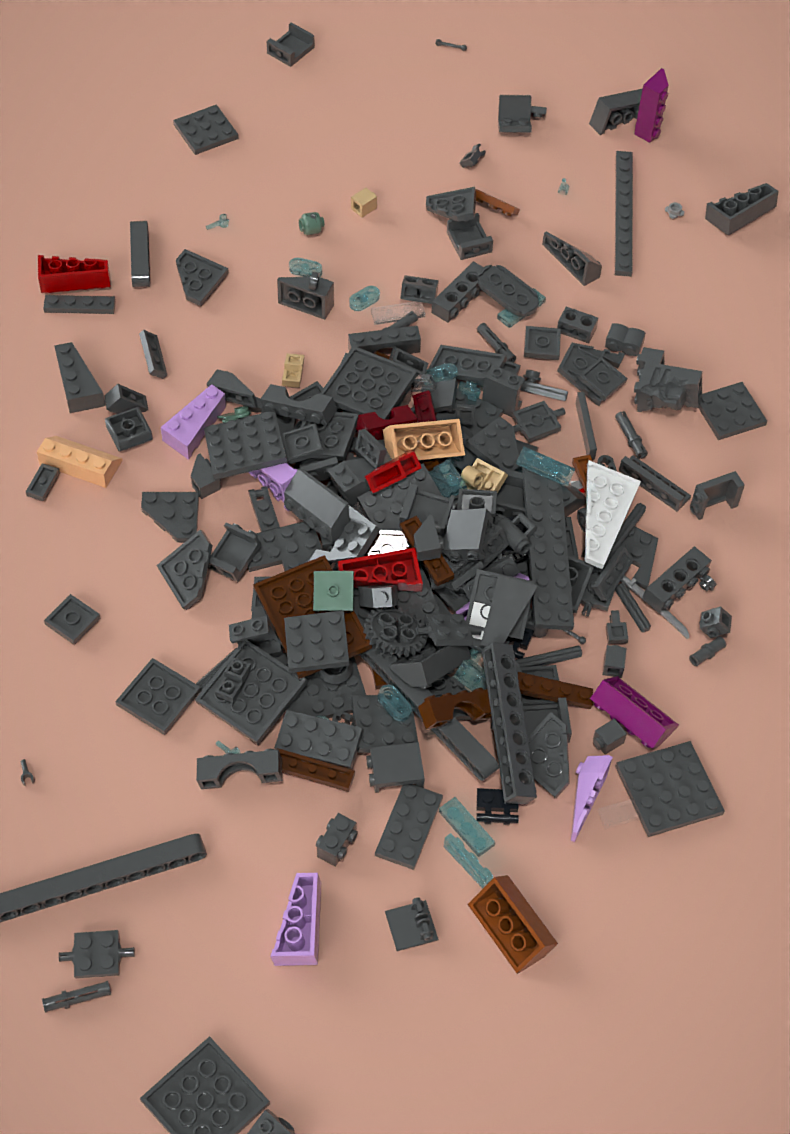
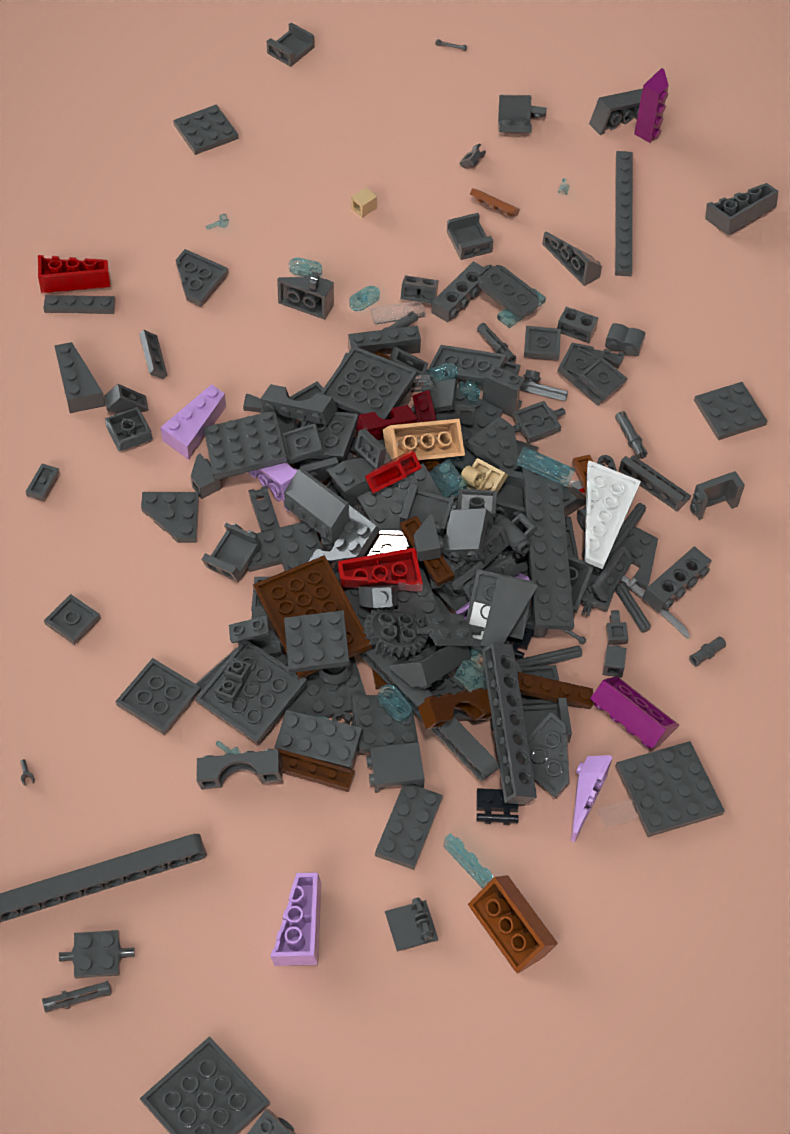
(78, 460): light nougat slope -> none
(139, 254): dark grey beam -> none
(187, 569): dark grey plate -> none
(233, 388): dark grey slope -> none
(239, 412): sand green plate -> none
(293, 370): tan slope -> none
(311, 223): sand green head -> none
(333, 591): sand green plate -> none
(336, 839): dark grey brick -> none
(455, 205): dark grey plate -> none
(466, 826): clear light blue plate -> none
(585, 424): dark grey tile -> none
(609, 736): dark grey brick -> none
(665, 384): dark grey brick -> none
(674, 210): light grey plate -> none
(707, 583): dark grey plate -> none
(715, 622): dark grey brick -> none

